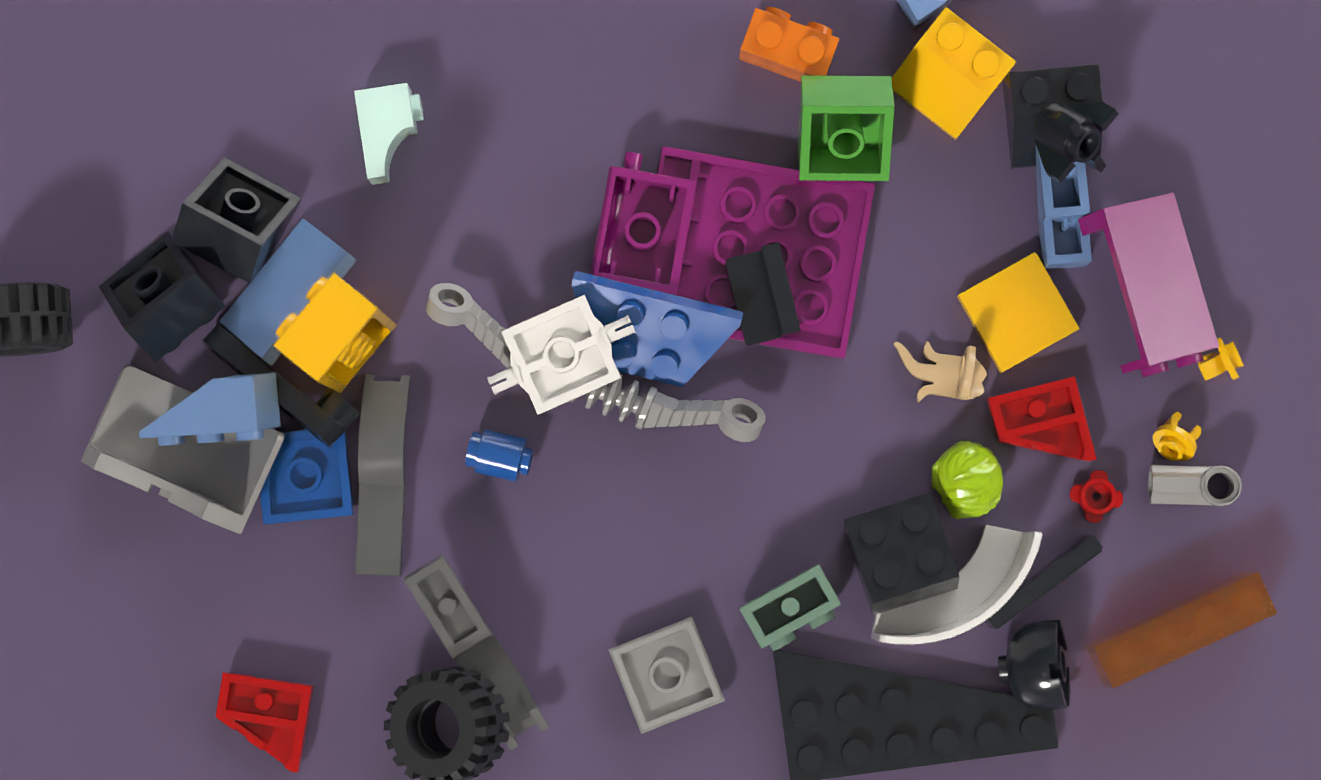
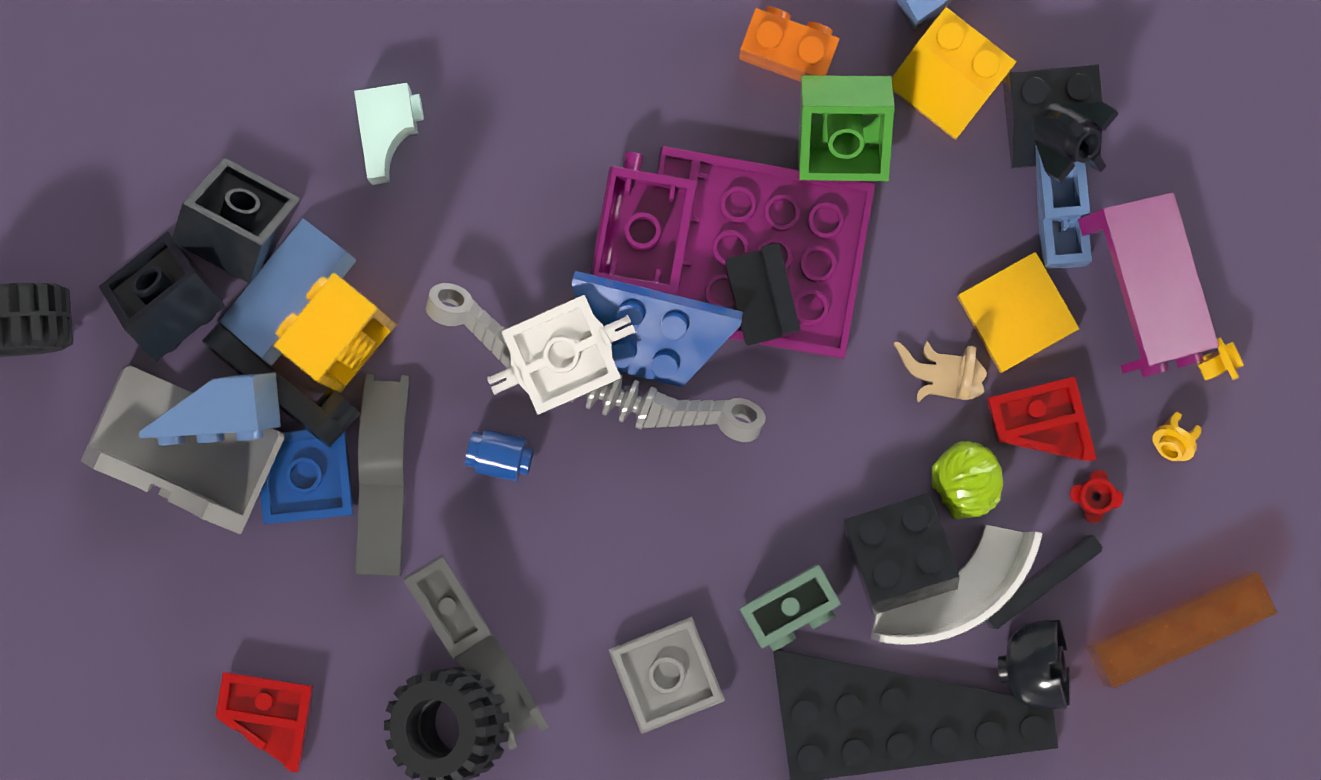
(1189, 485): light grey piece -> none

